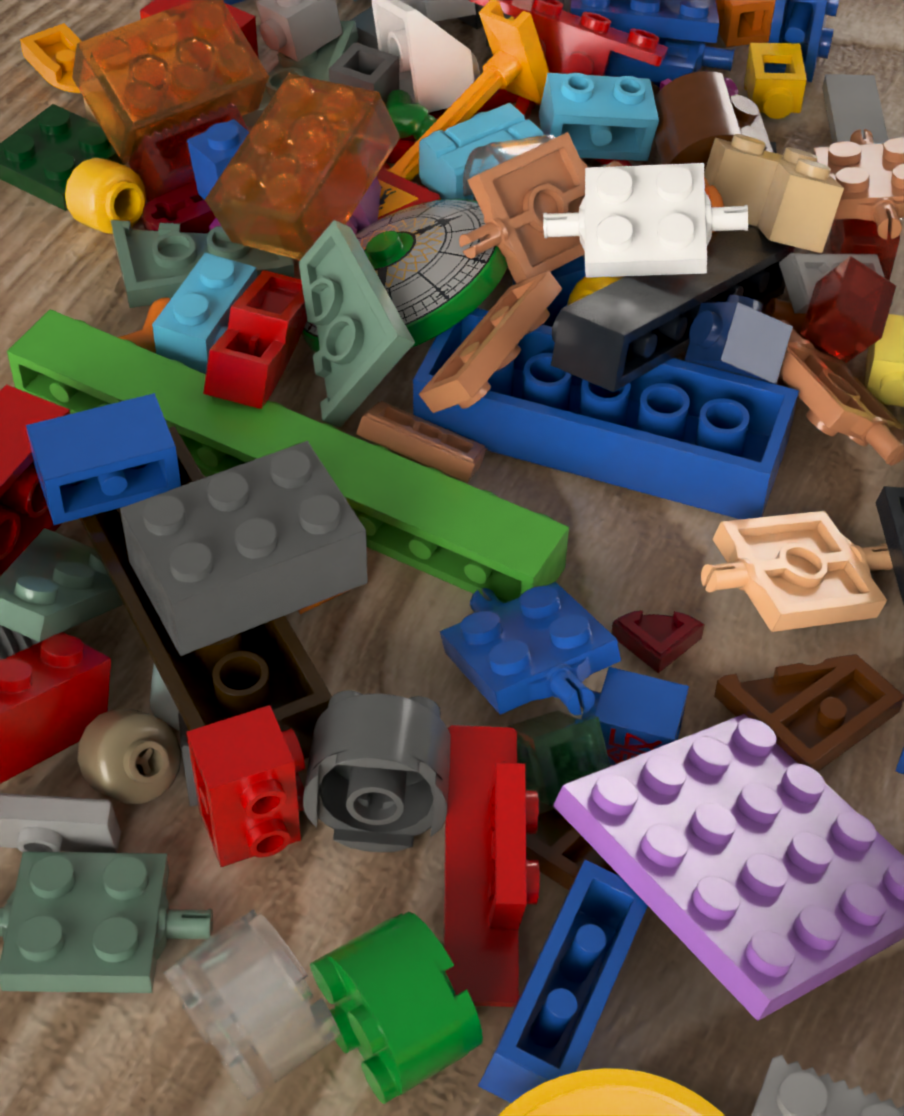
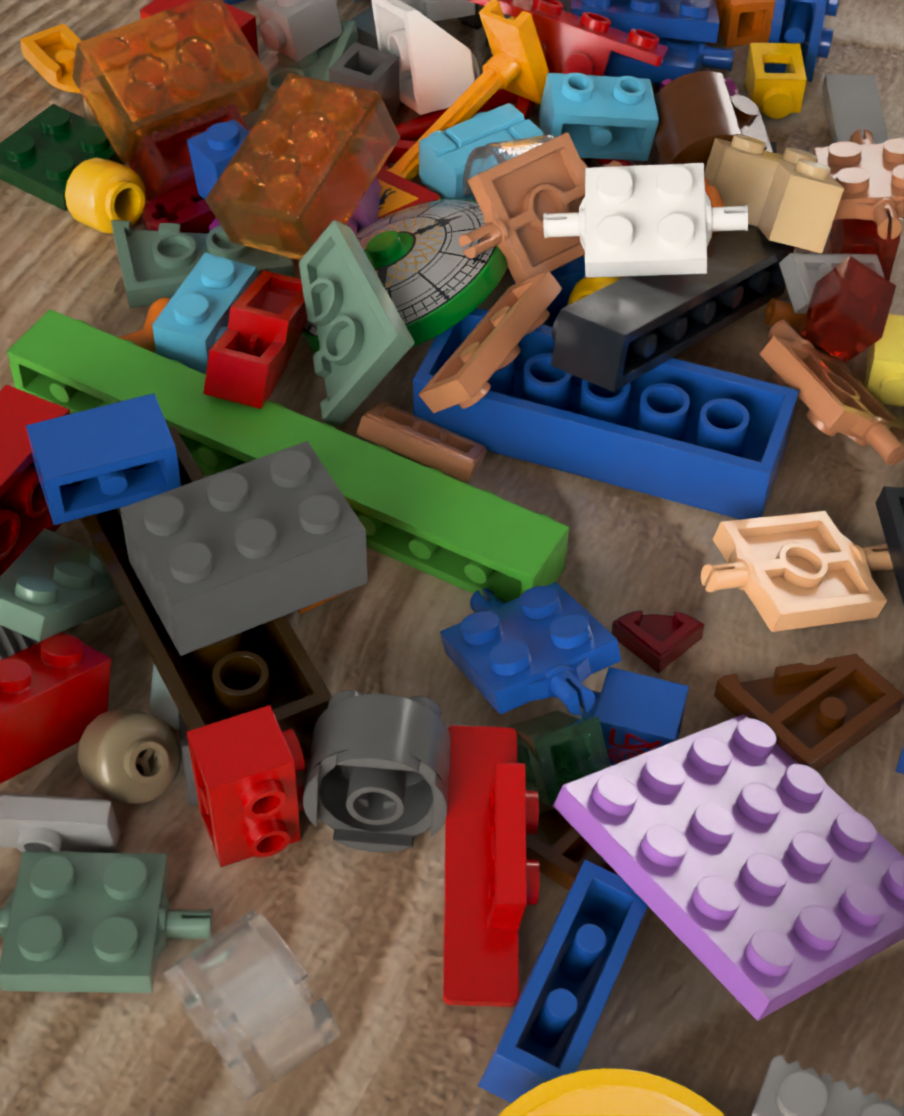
(397, 1004): green brick -> none
(408, 117): green arm -> none
(738, 339): brick -> none

